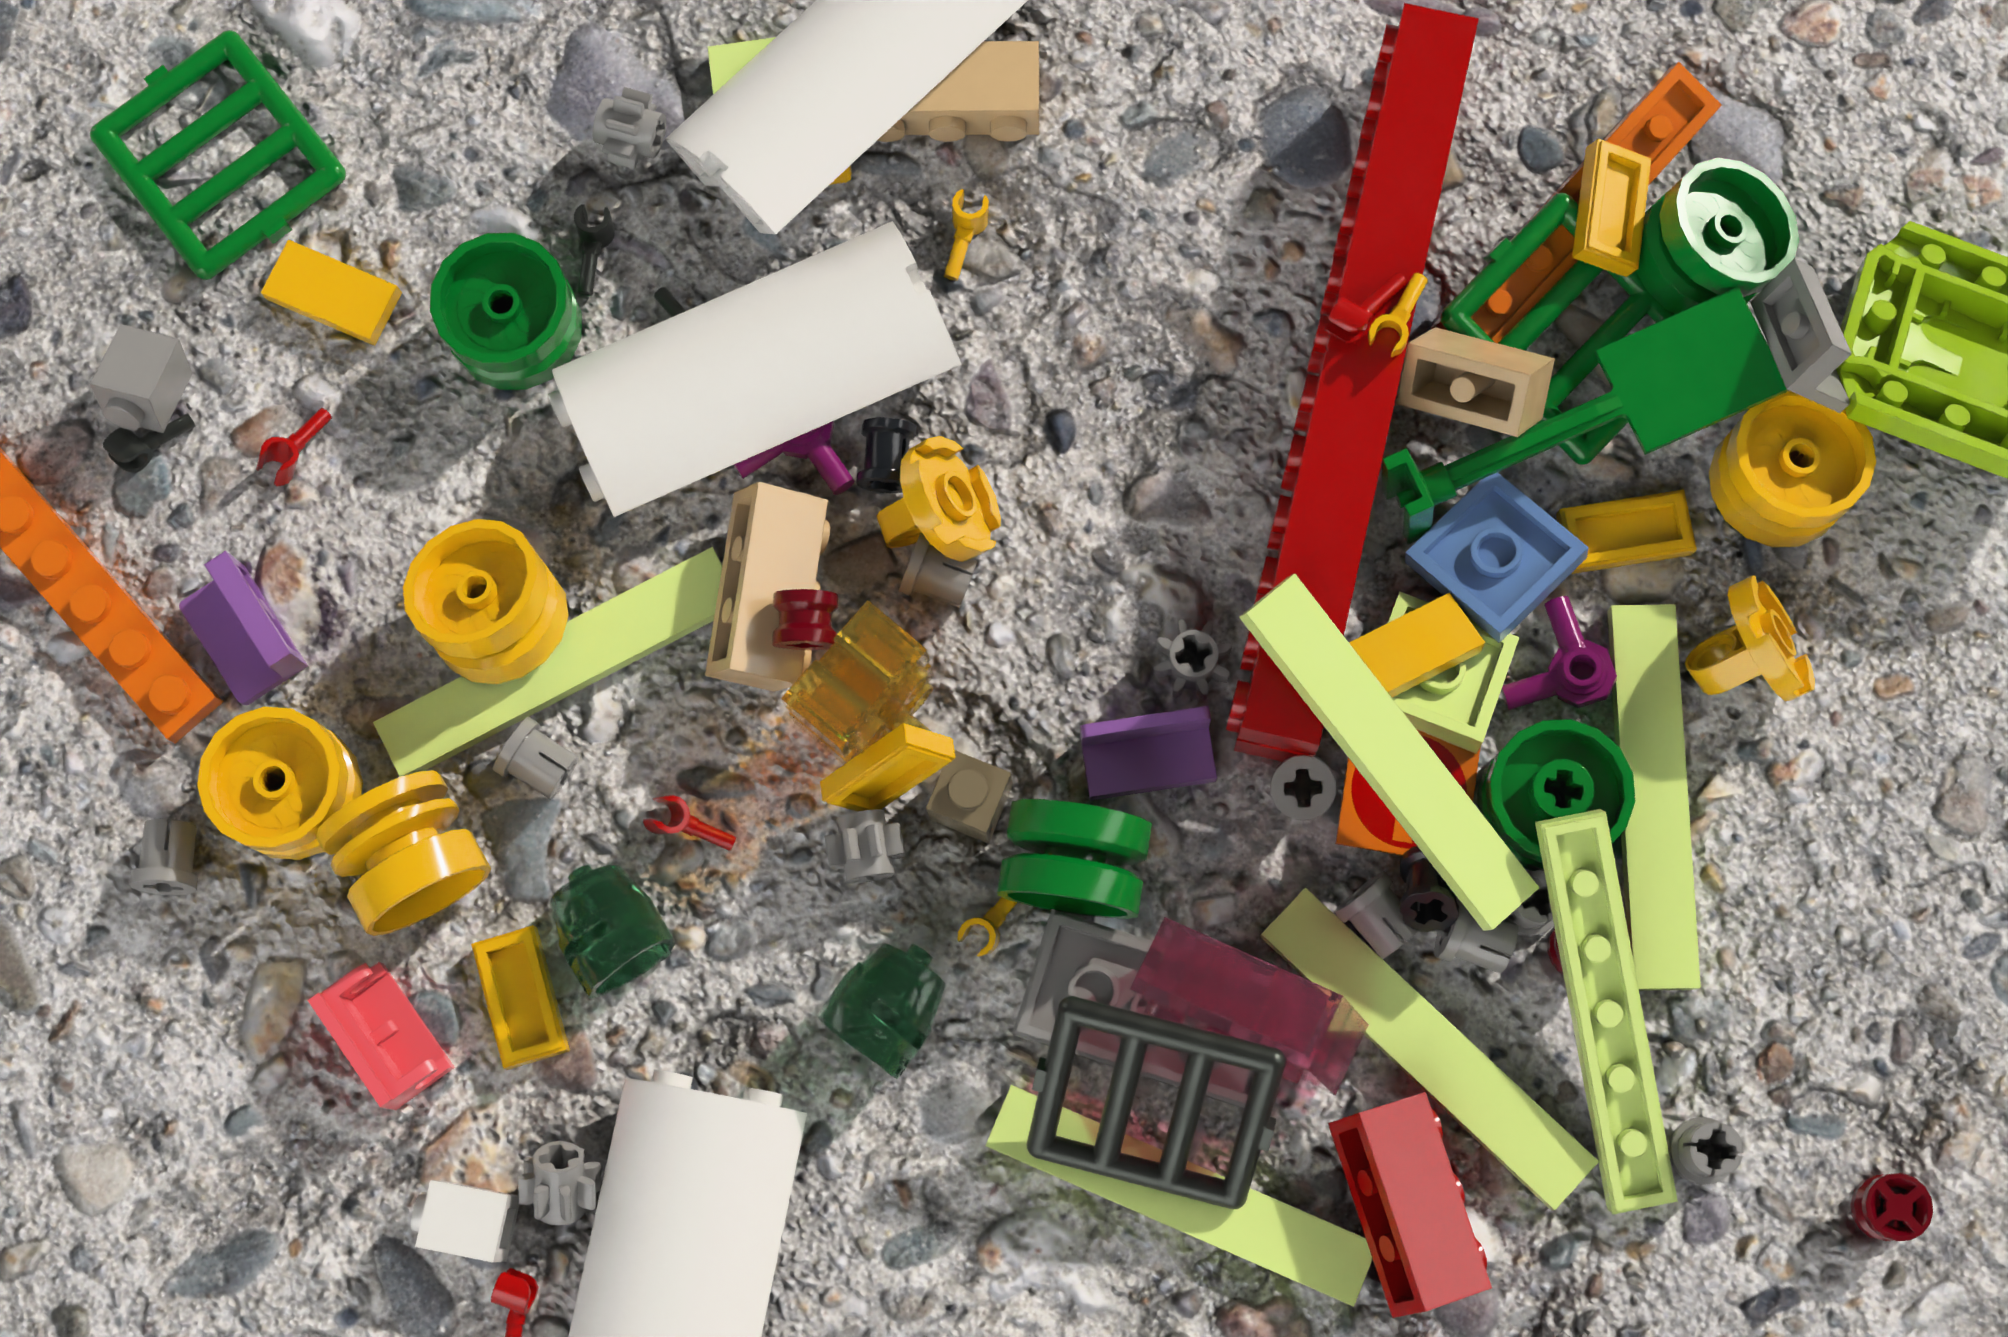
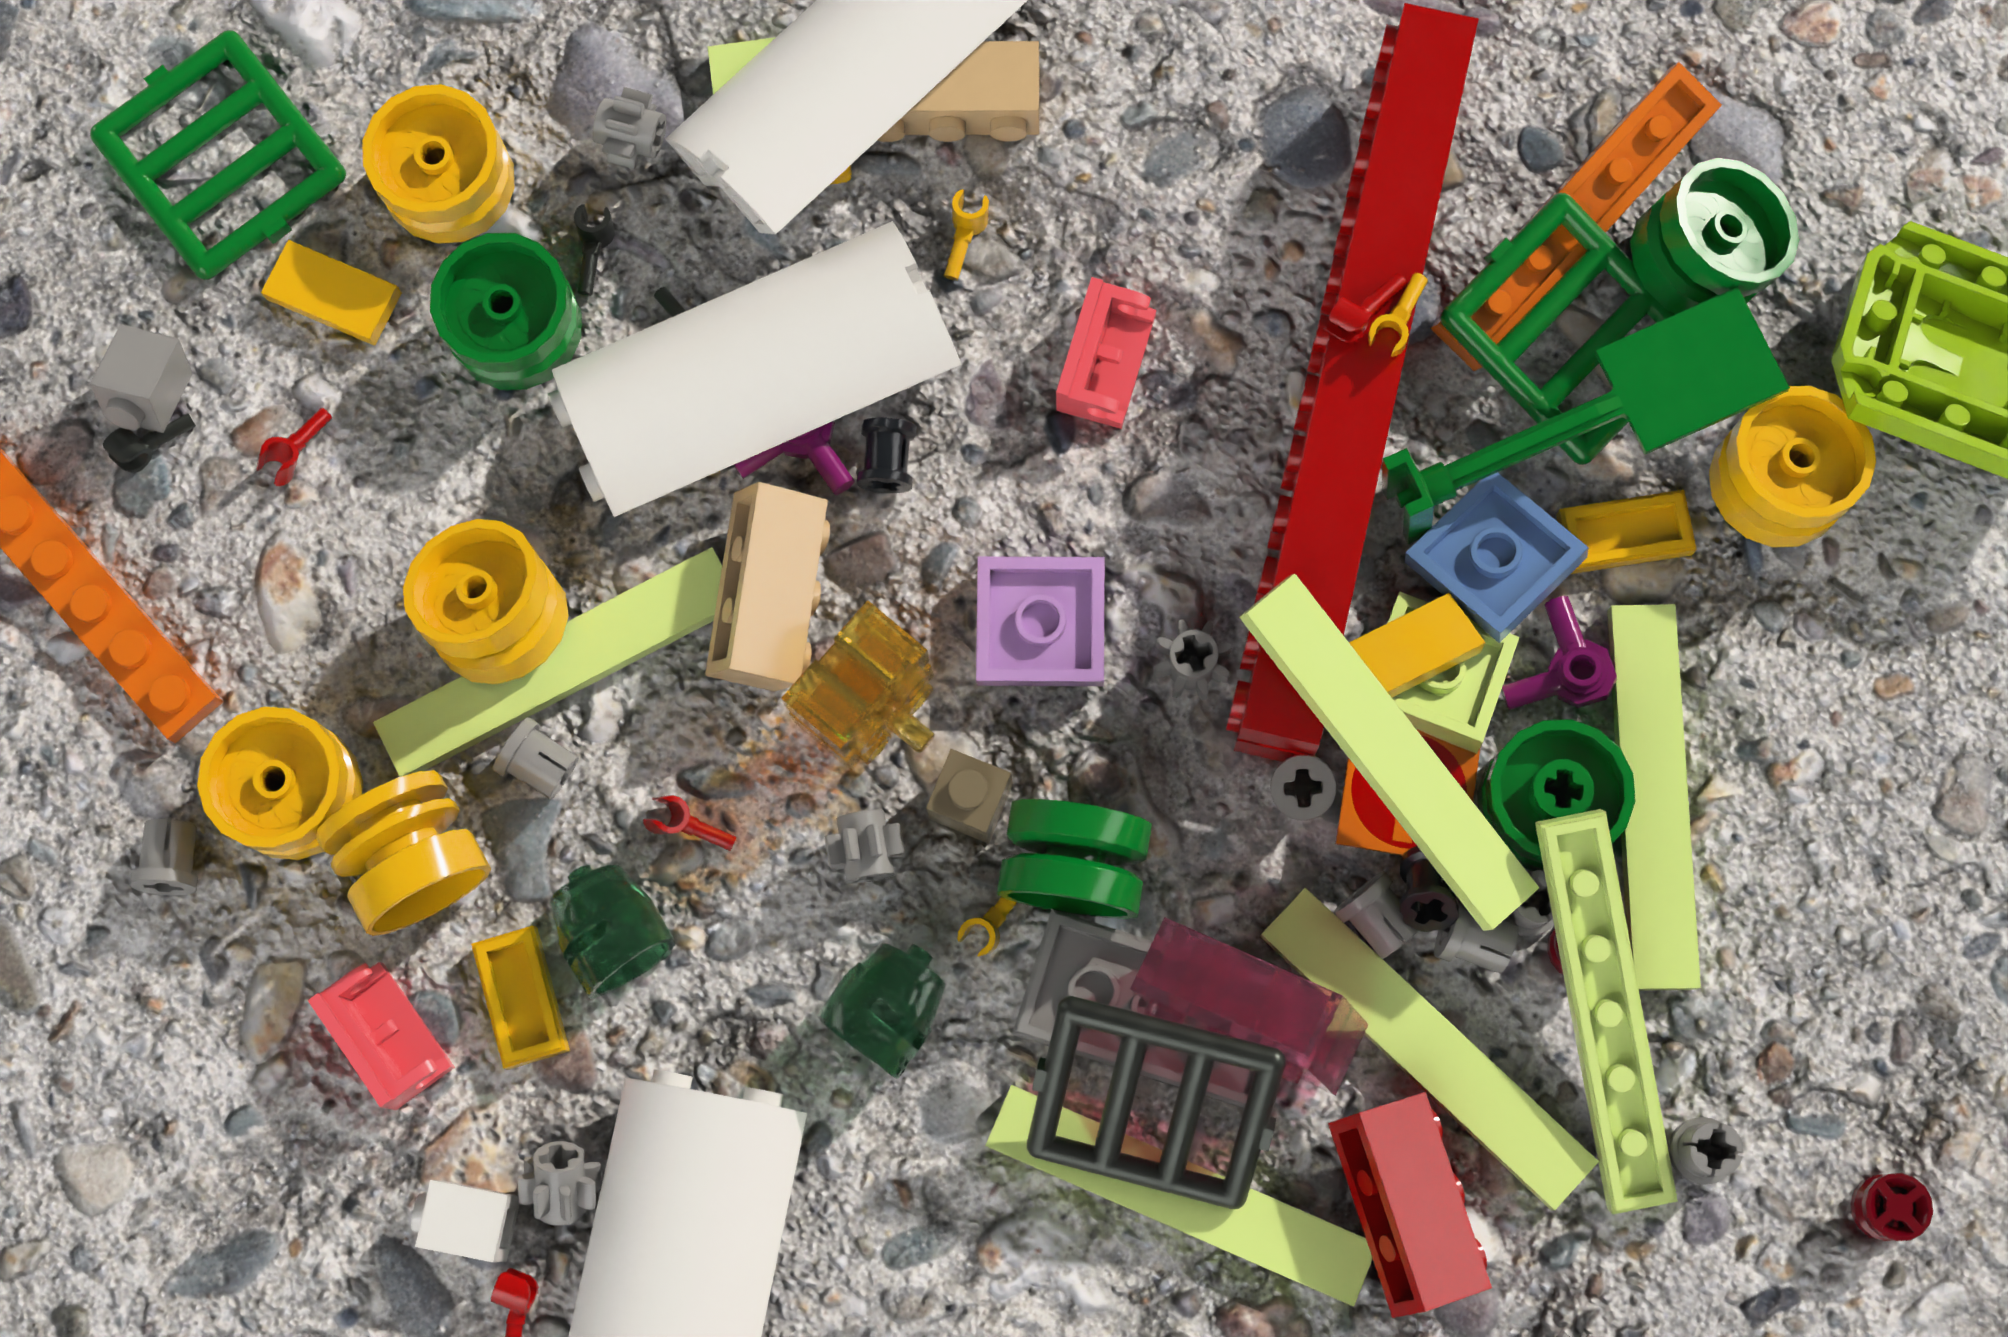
(241, 631): medium lavender panel -> none
(438, 163): none -> yellow wheel
(804, 619): dark red wheel -> none
(887, 769): yellow tile -> none
(936, 574): light grey bush -> none
(942, 502): yellow tile -> none
(1040, 621): none -> lavender plate
(1105, 354): none -> coral hinge
(1148, 753): medium lavender panel -> none
(1475, 381): tan brick -> none
(1611, 208): yellow tile -> none
(1752, 647): yellow tile -> none
(1803, 335): light grey panel -> none

